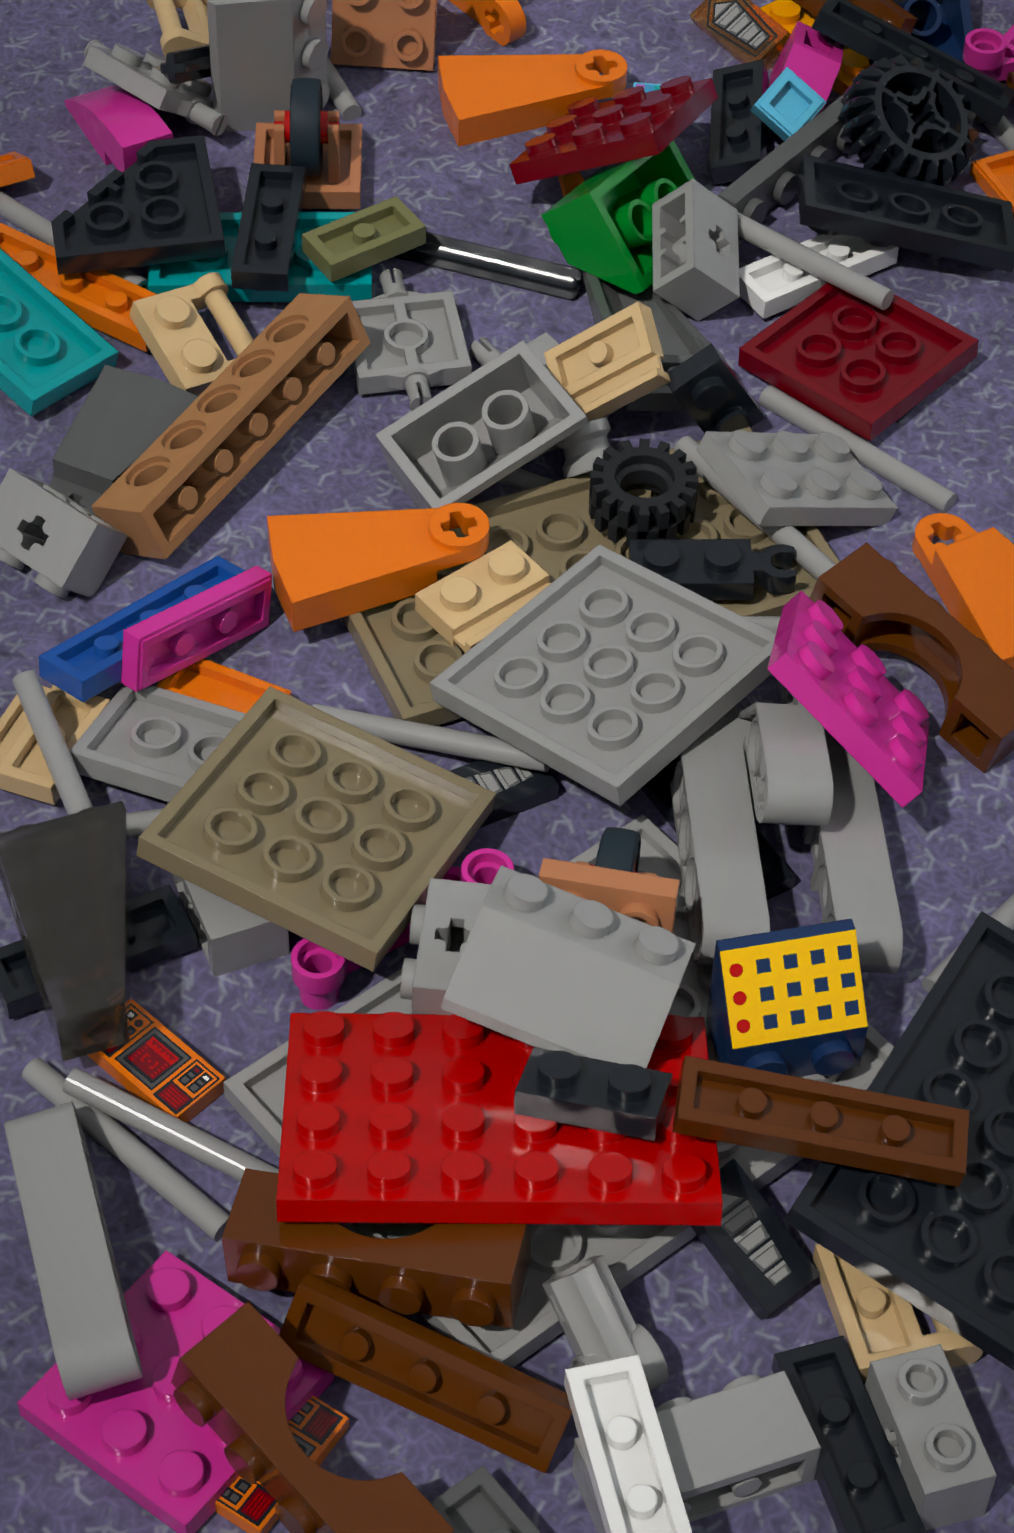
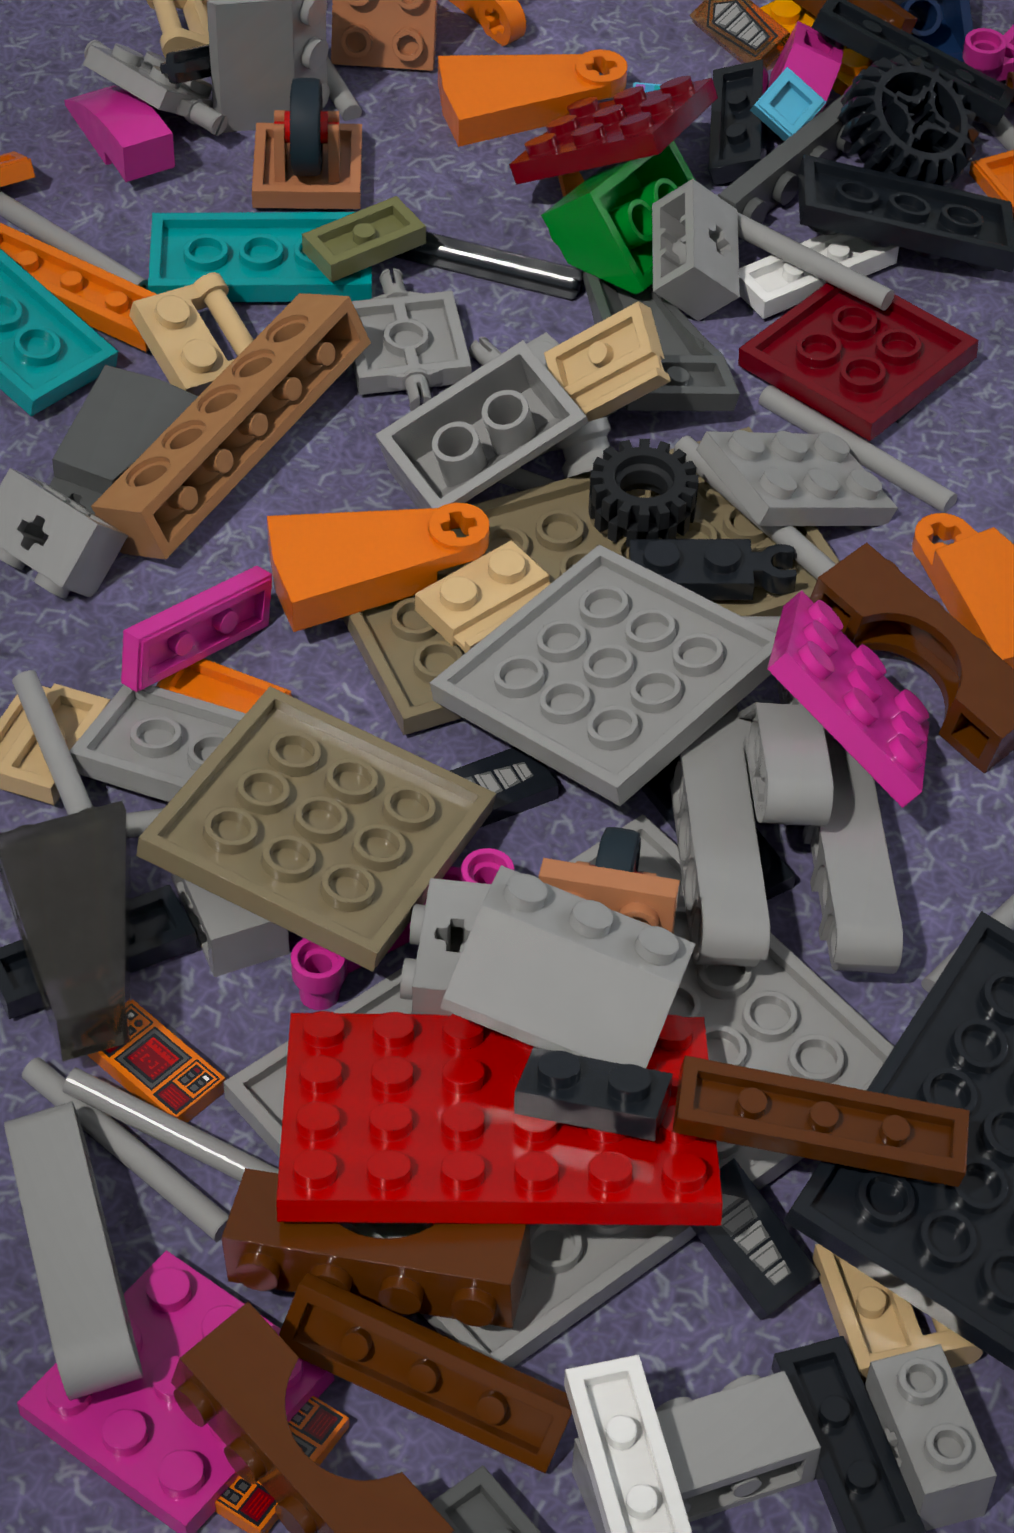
(94, 656): blue plate -> none
(147, 214): black plate -> none
(268, 227): black plate -> none
(437, 738): light grey bar -> none
(600, 1321): light grey piece -> none
(713, 393): black plate -> none
(789, 1000): slope -> none

